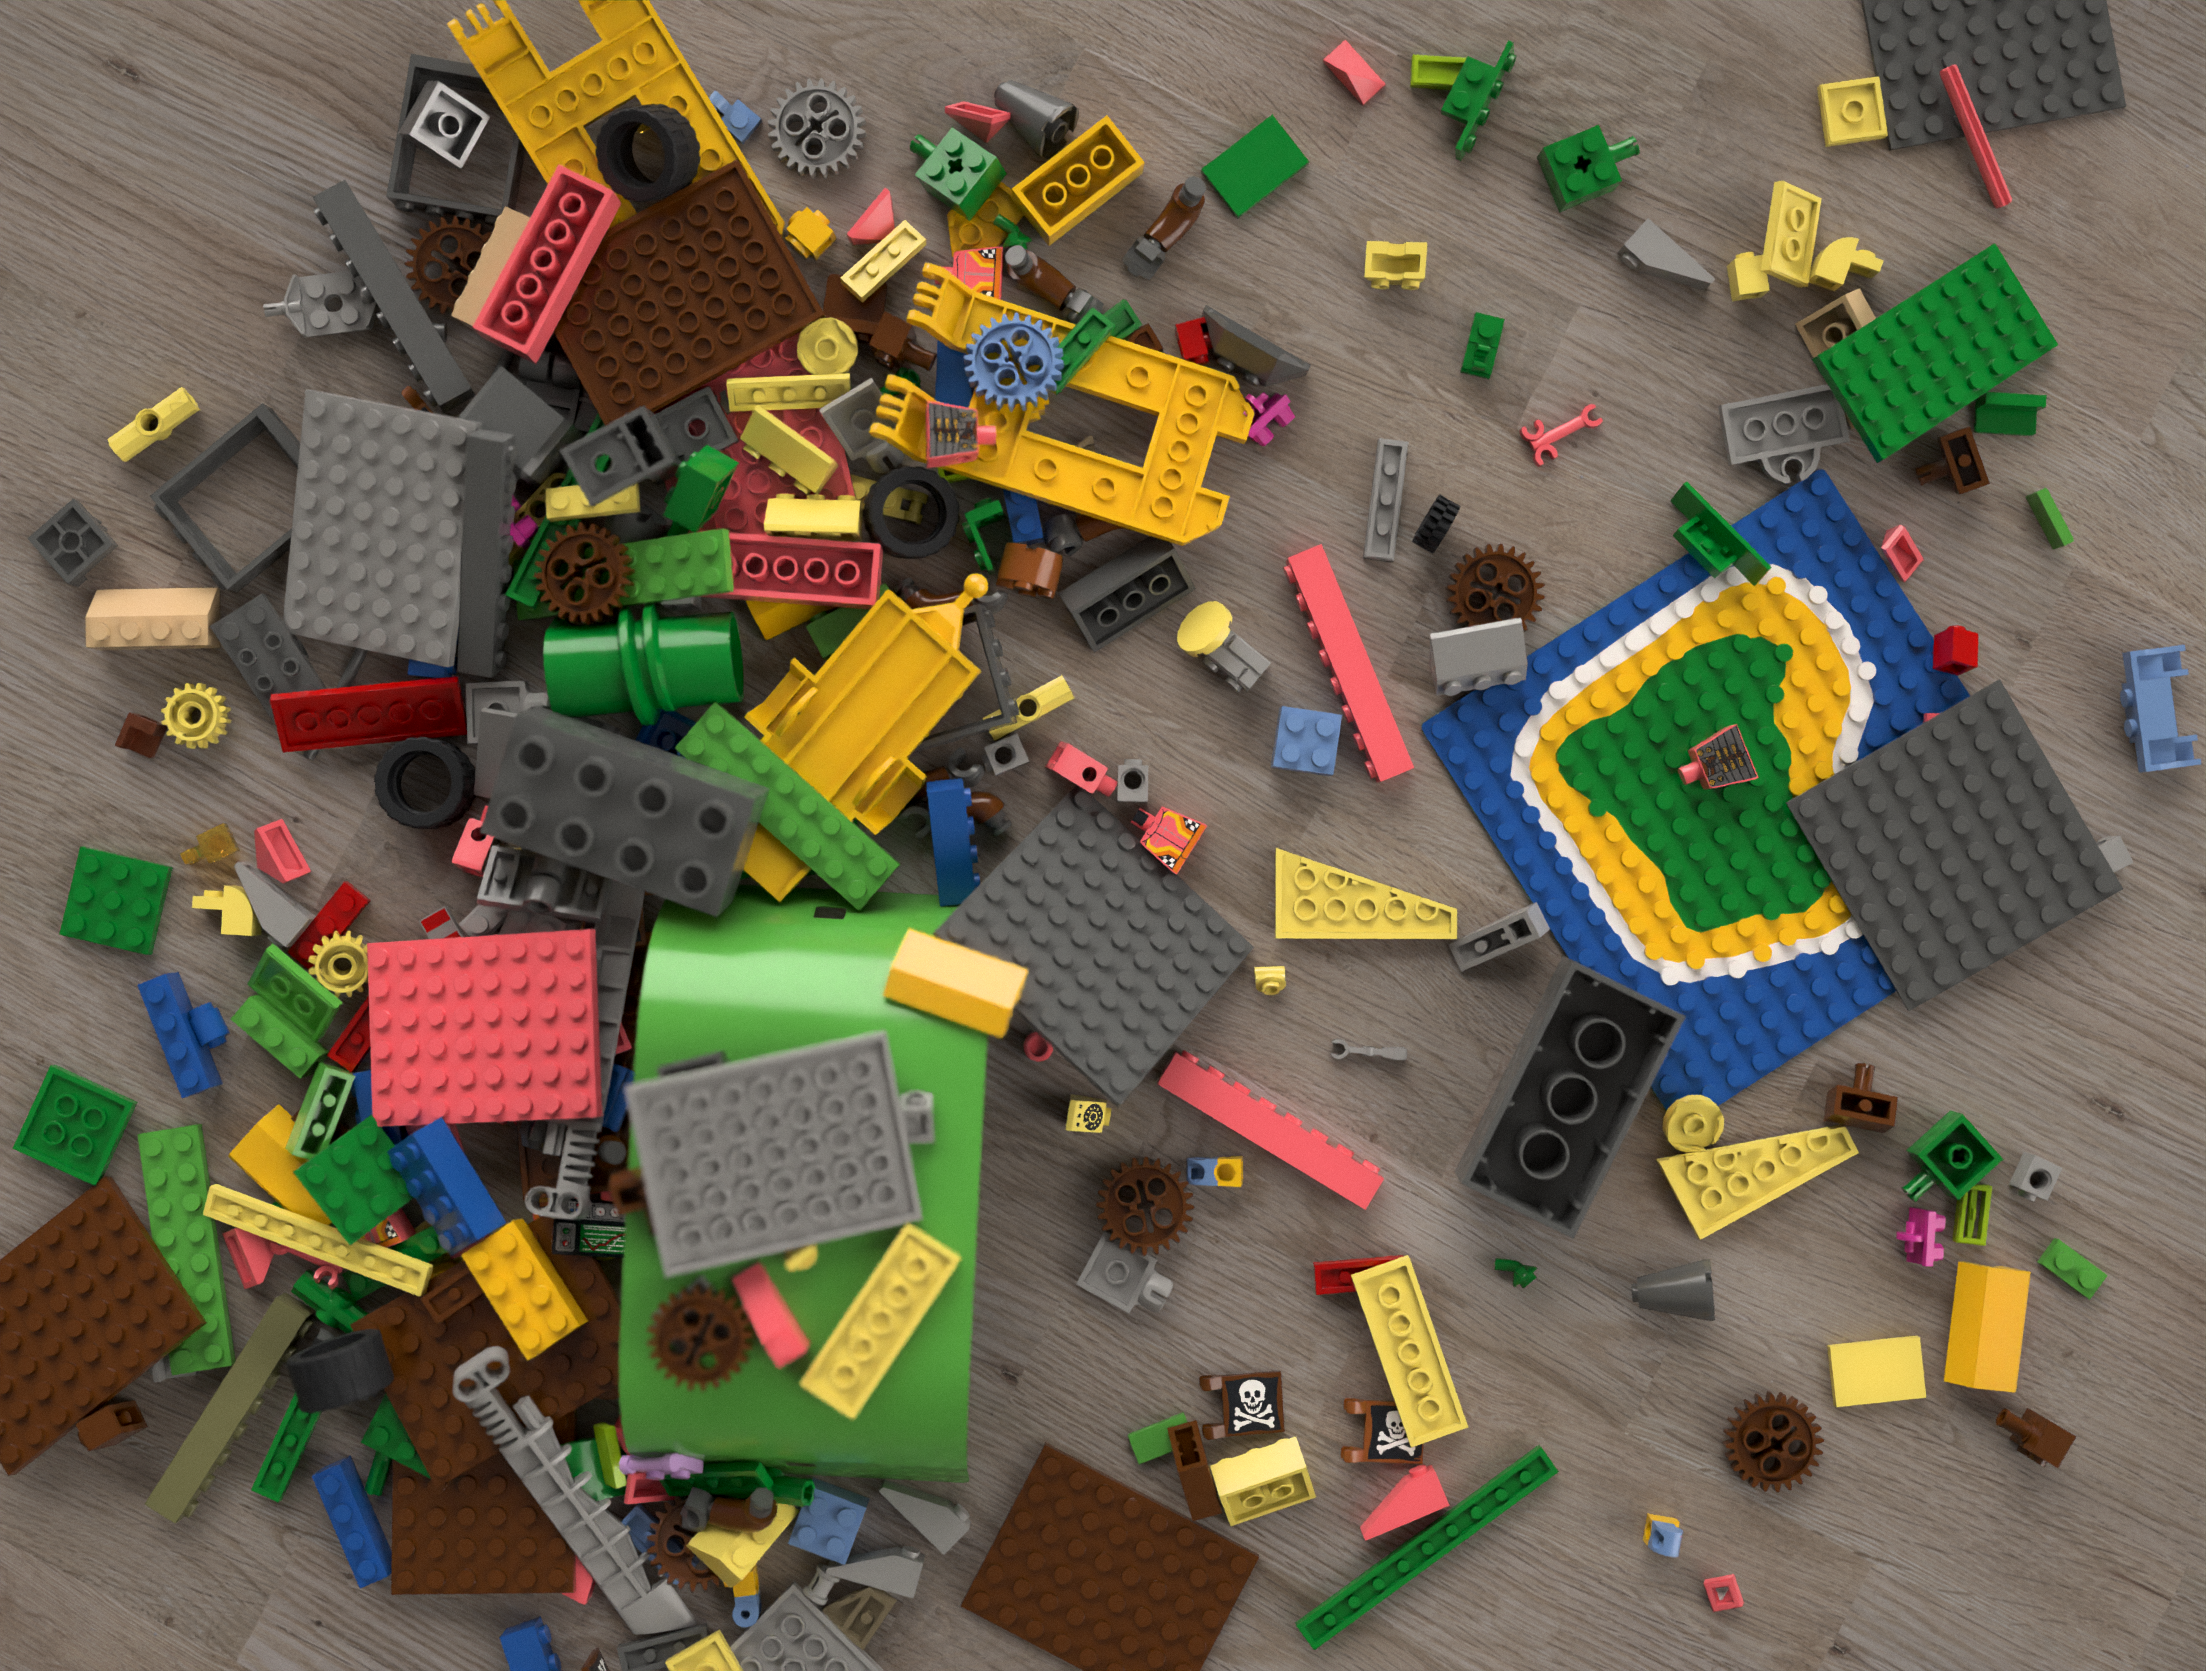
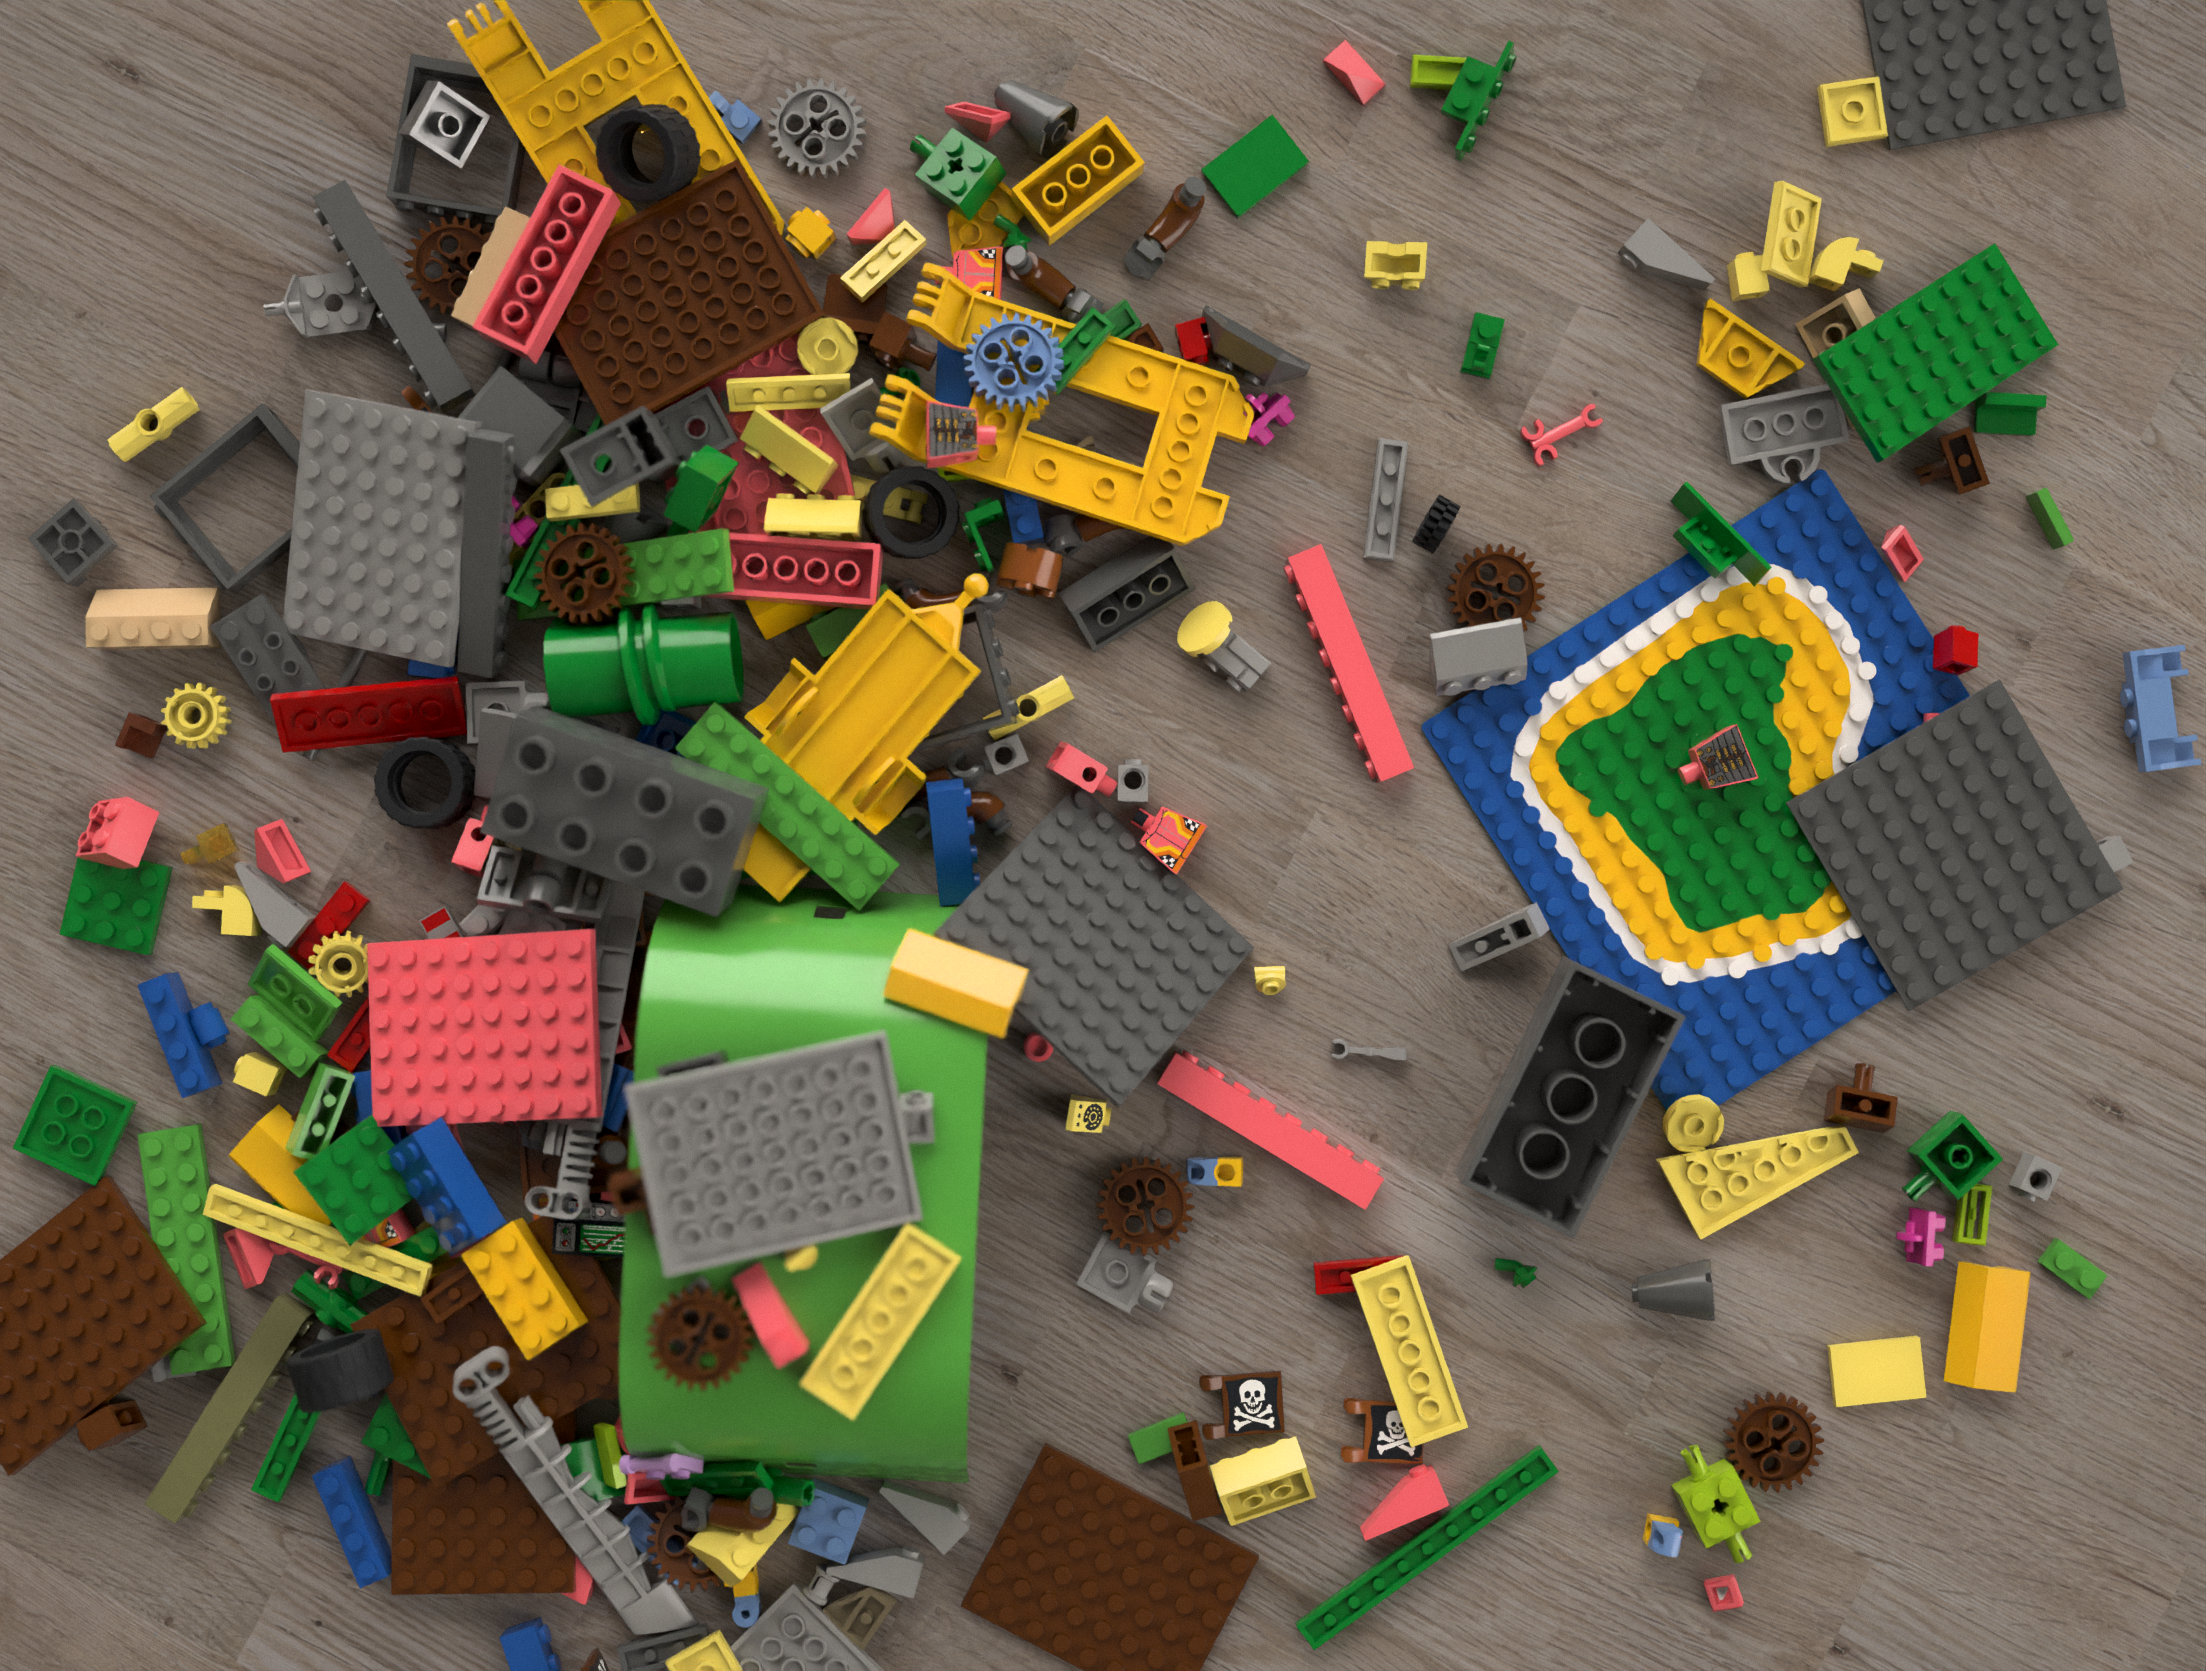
(117, 832): none -> coral slope
(259, 1073): none -> light yellow brick
(1306, 741): medium blue brick -> none
(1336, 904): light yellow wing -> none
(1597, 159): green brick -> none
(1733, 1510): none -> lime brick
(1740, 354): none -> yellow wing
(1975, 136): coral axle -> none
(2037, 1436): reddish brown brick -> none

